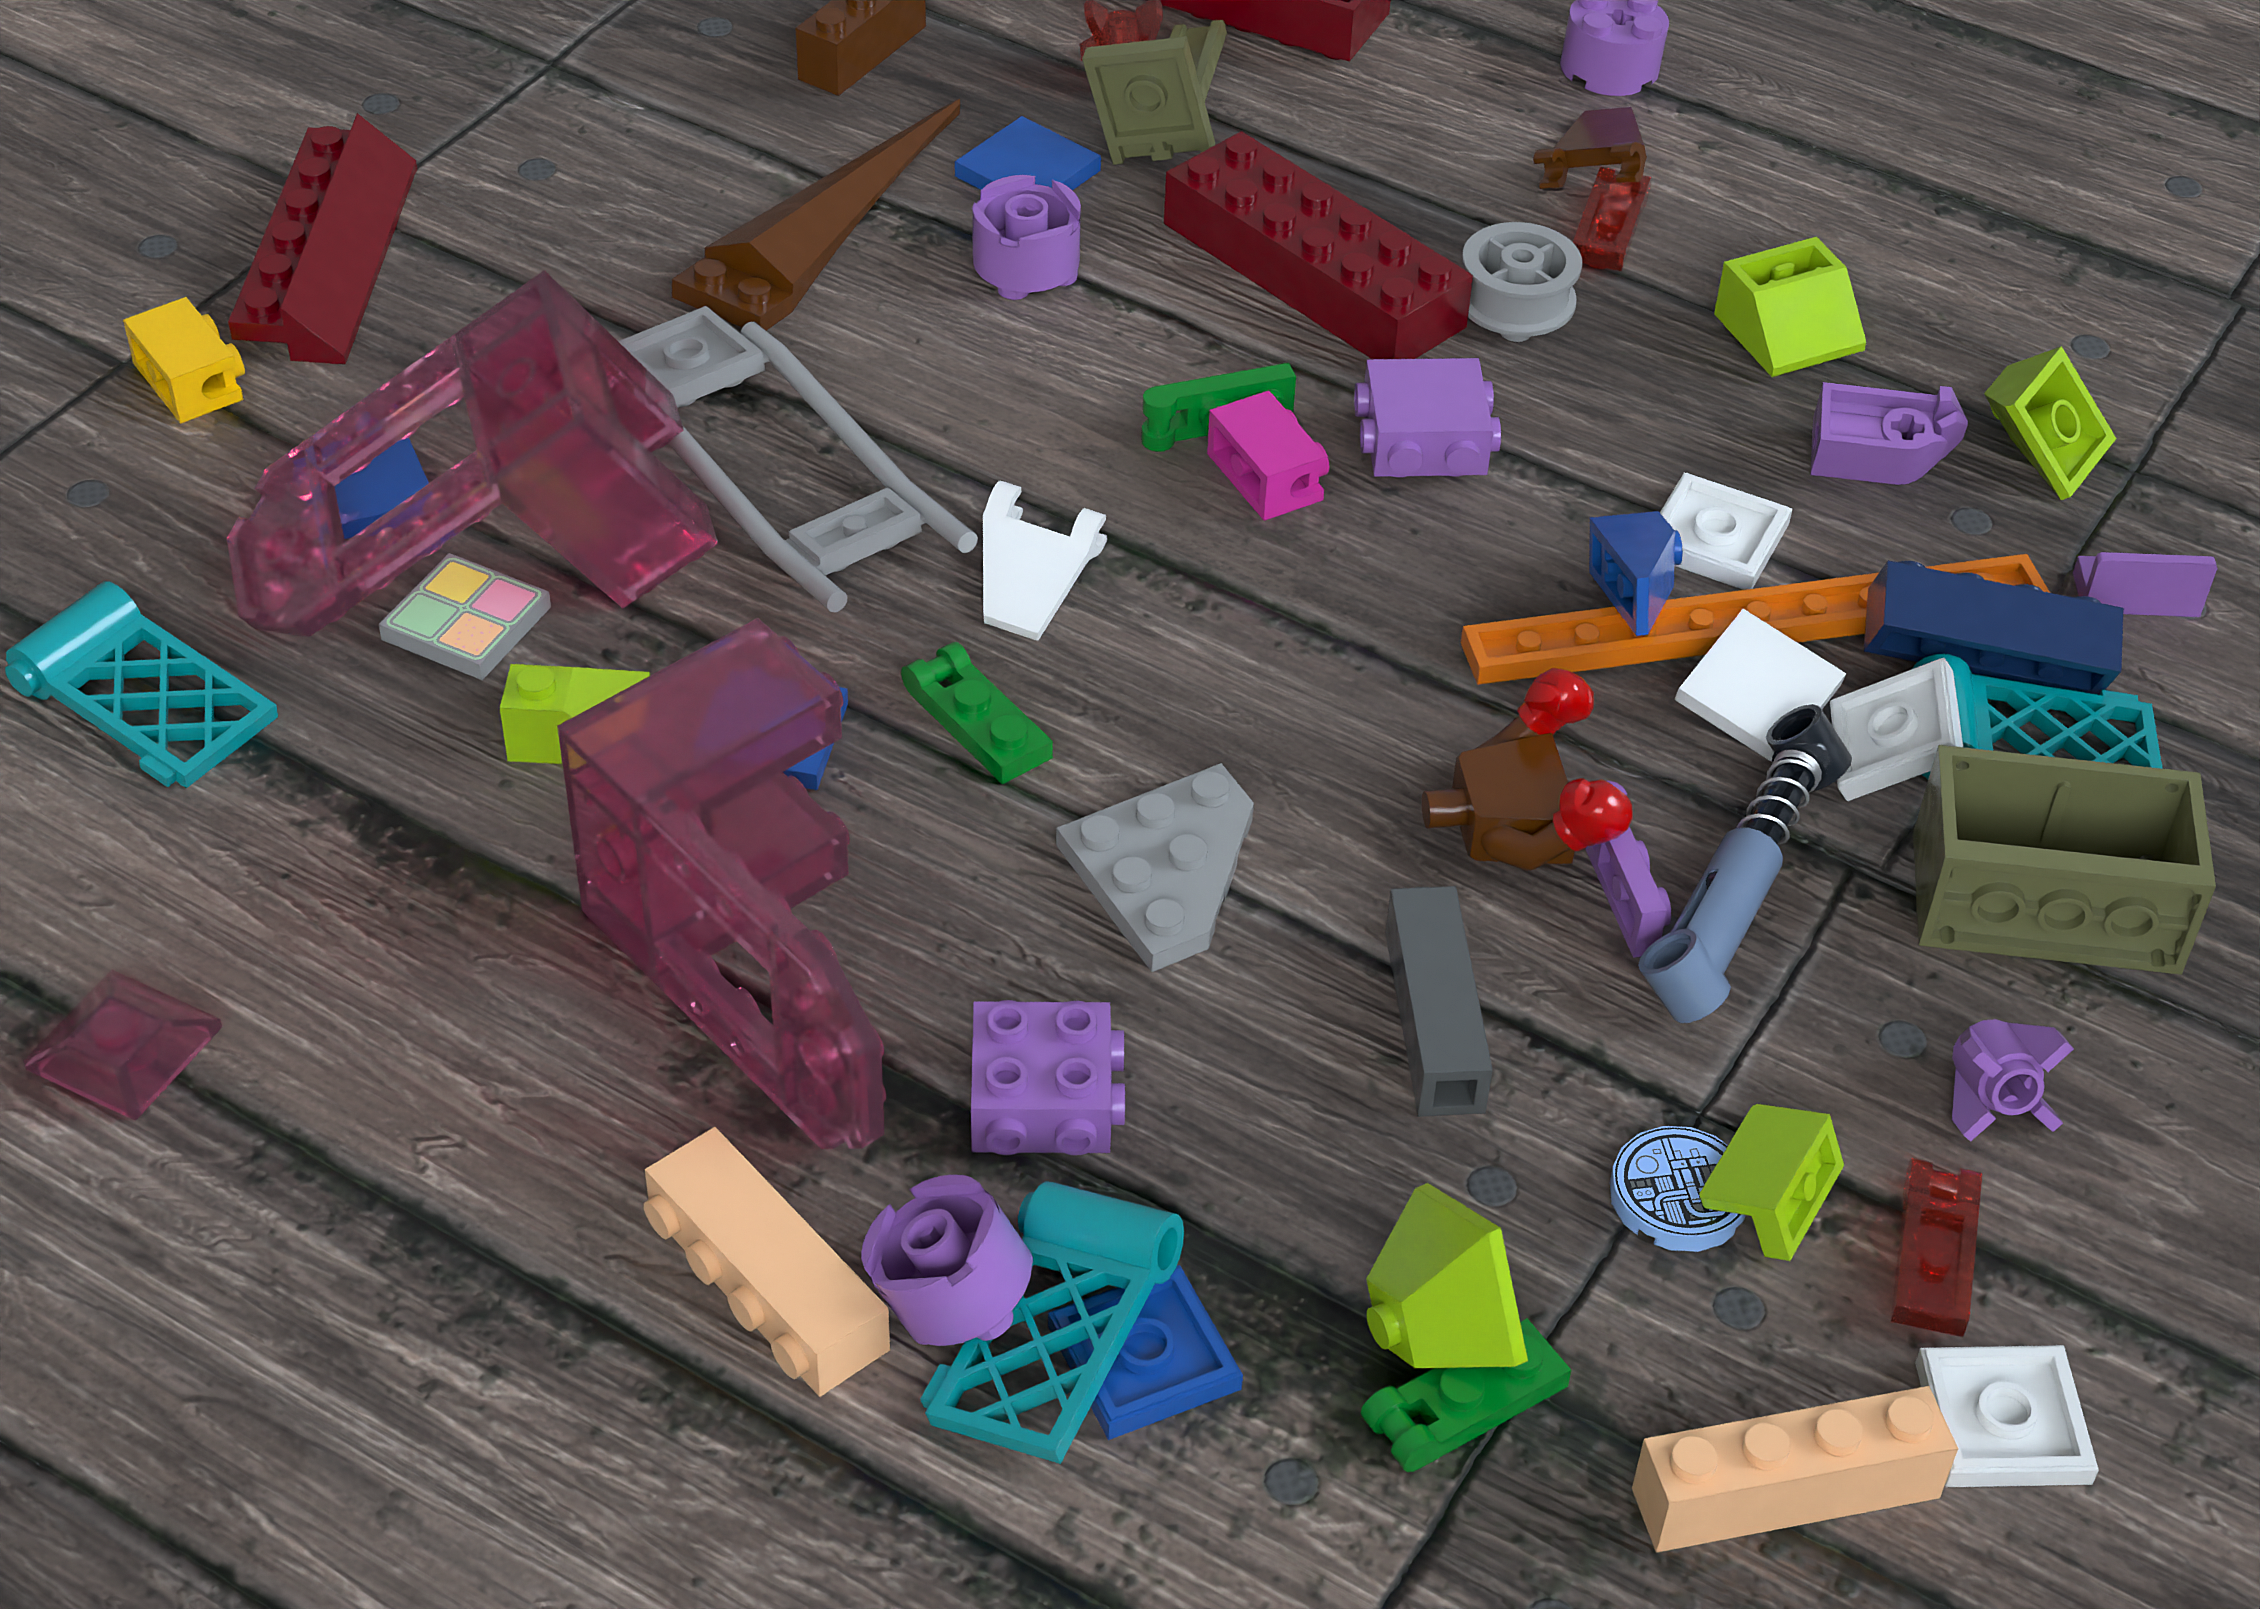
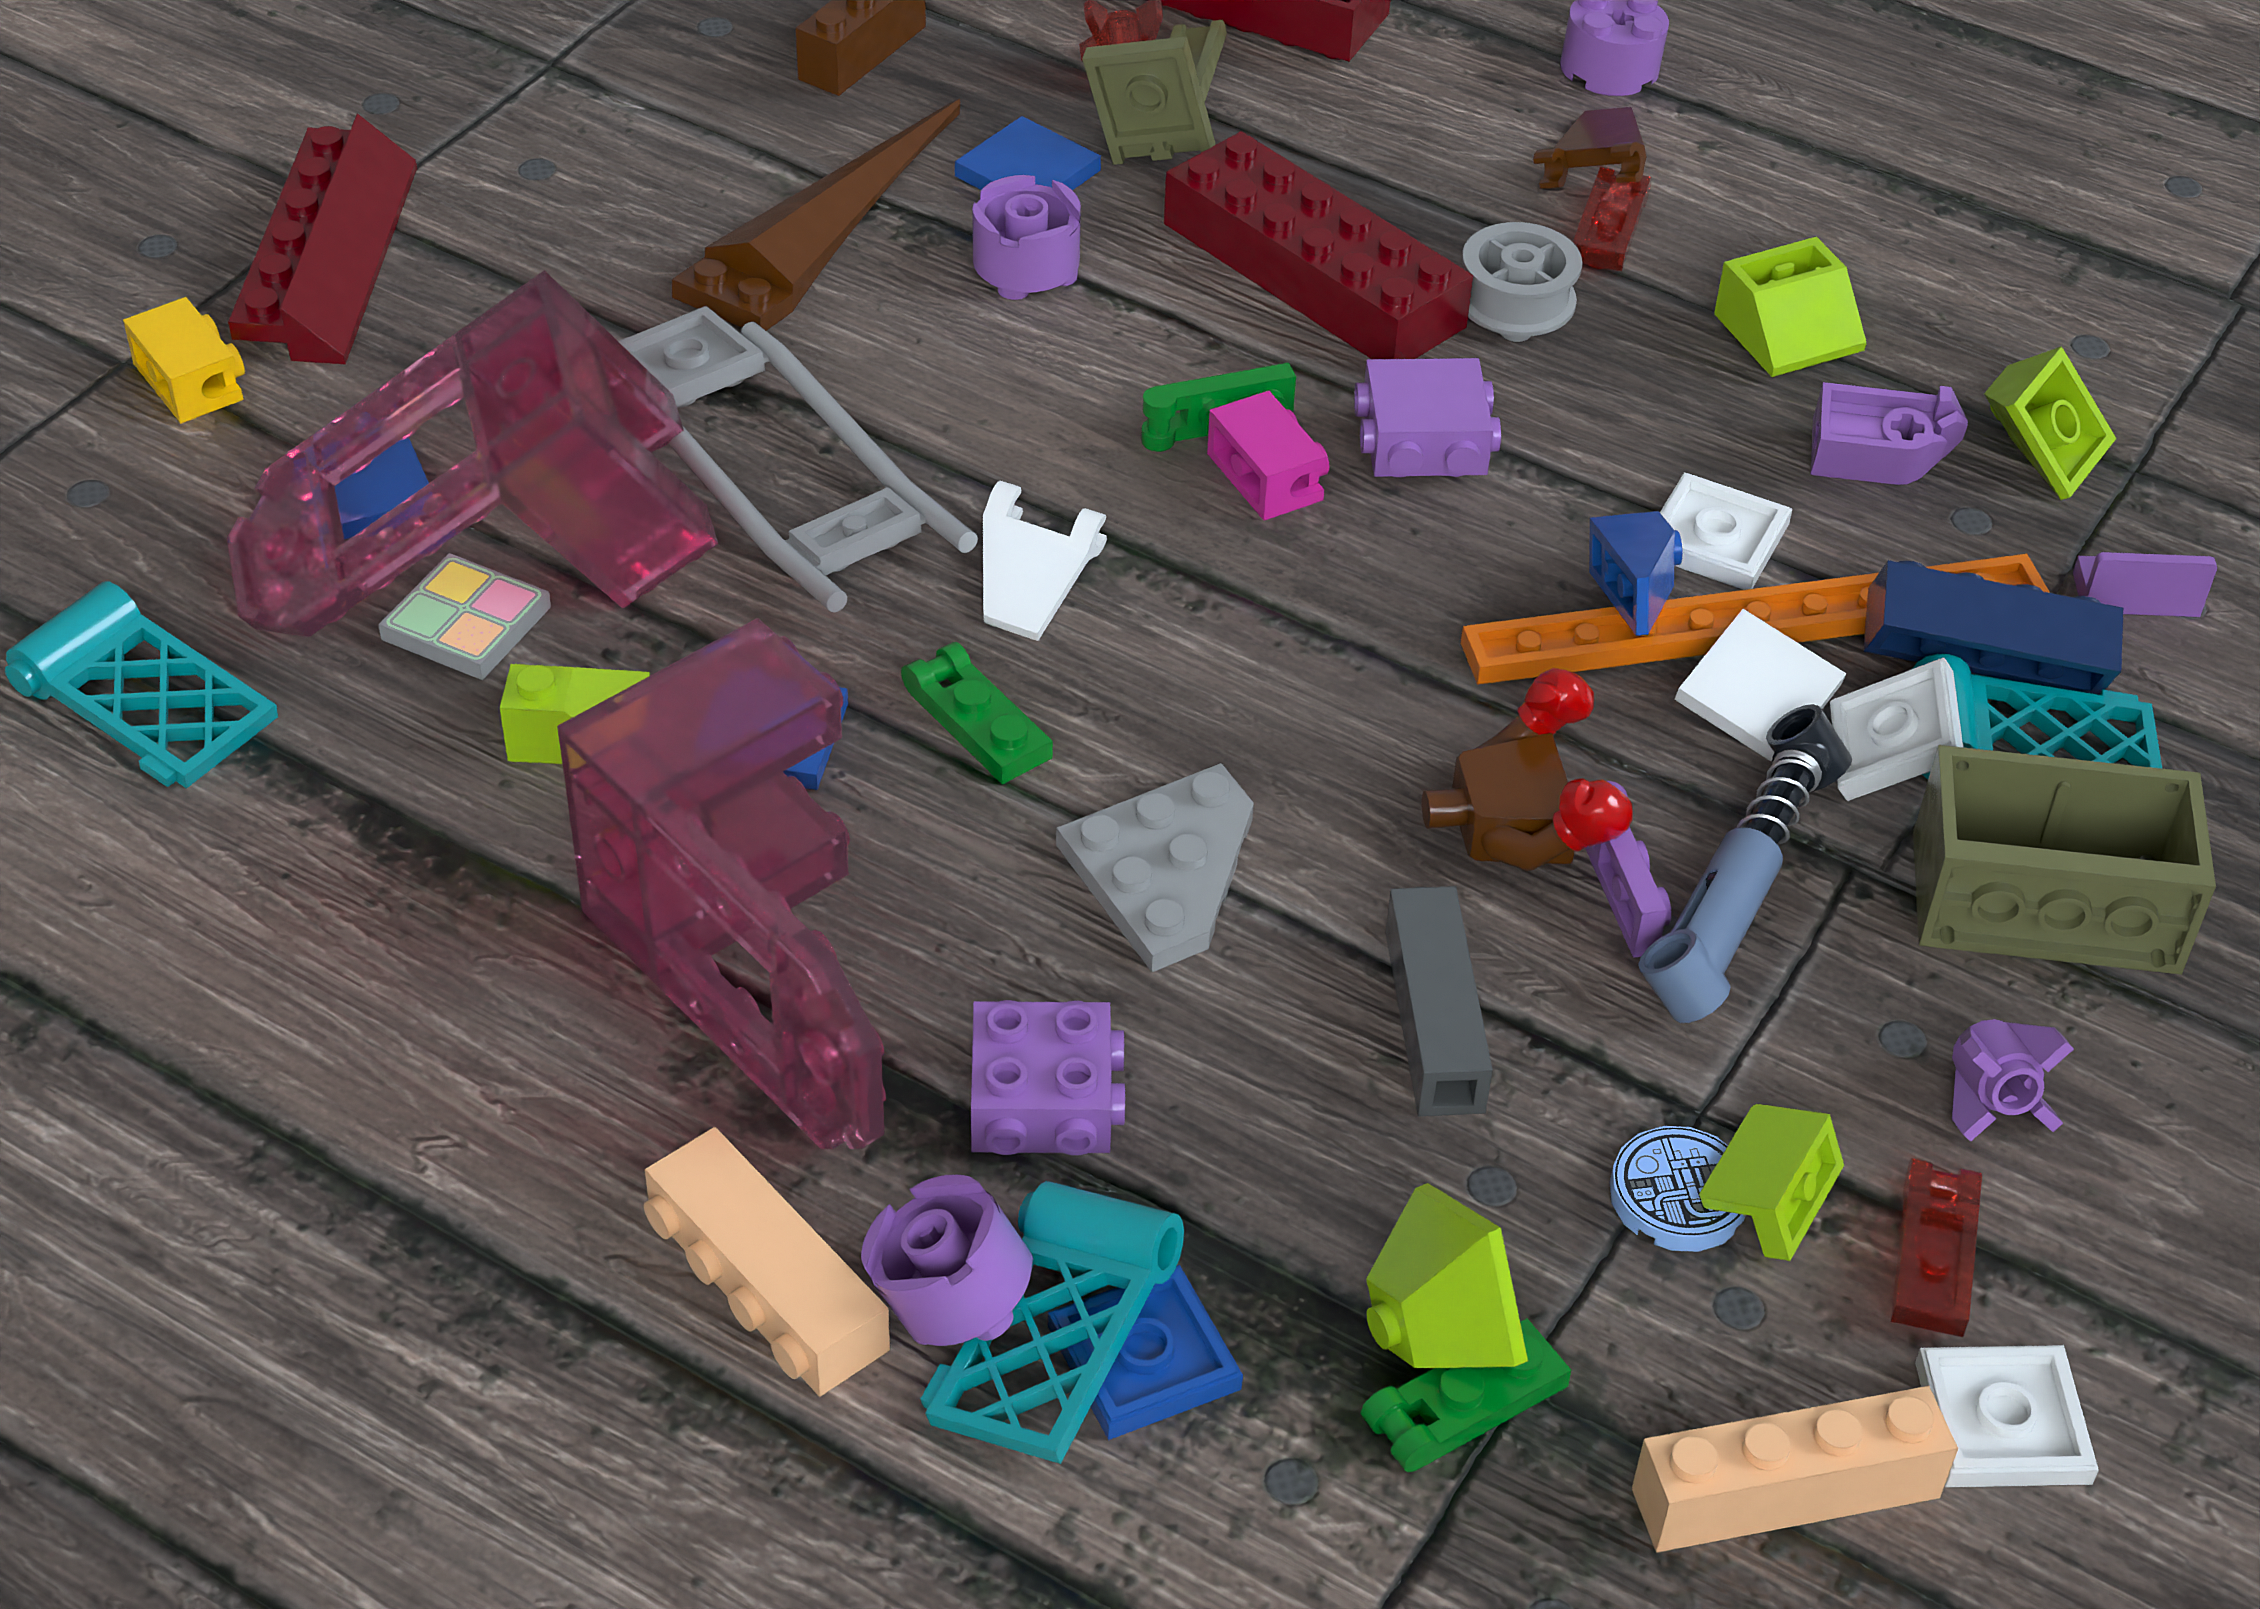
(123, 1044): clear pink slope -> none

